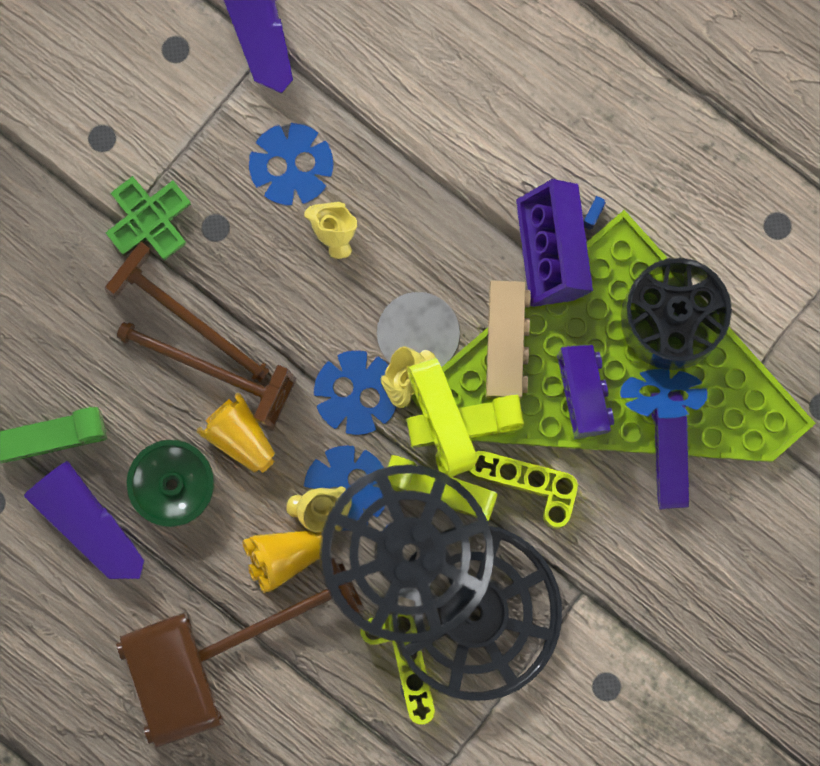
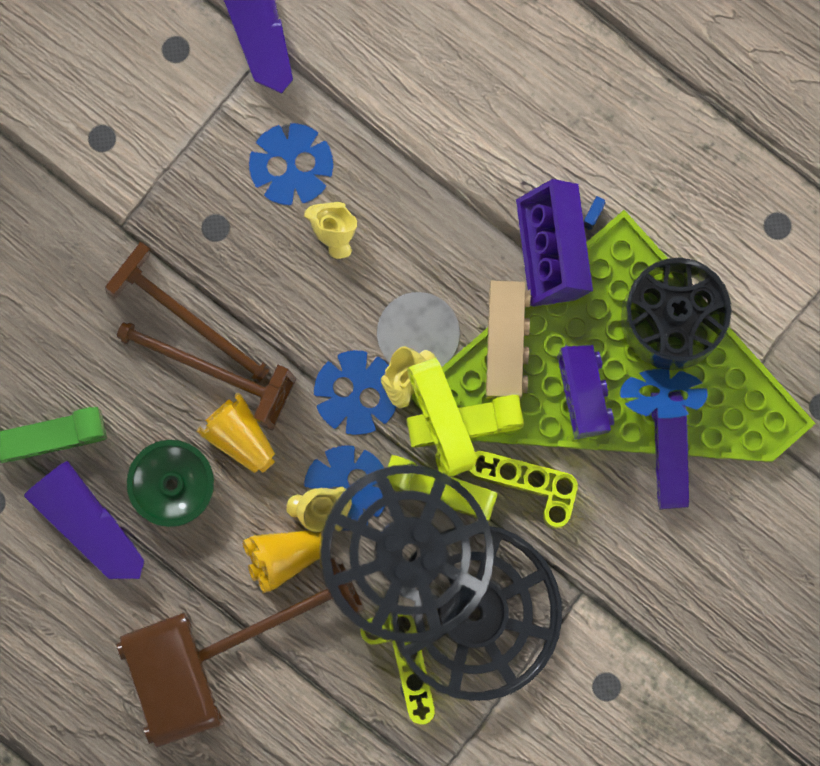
(148, 218): bright green plate -> none

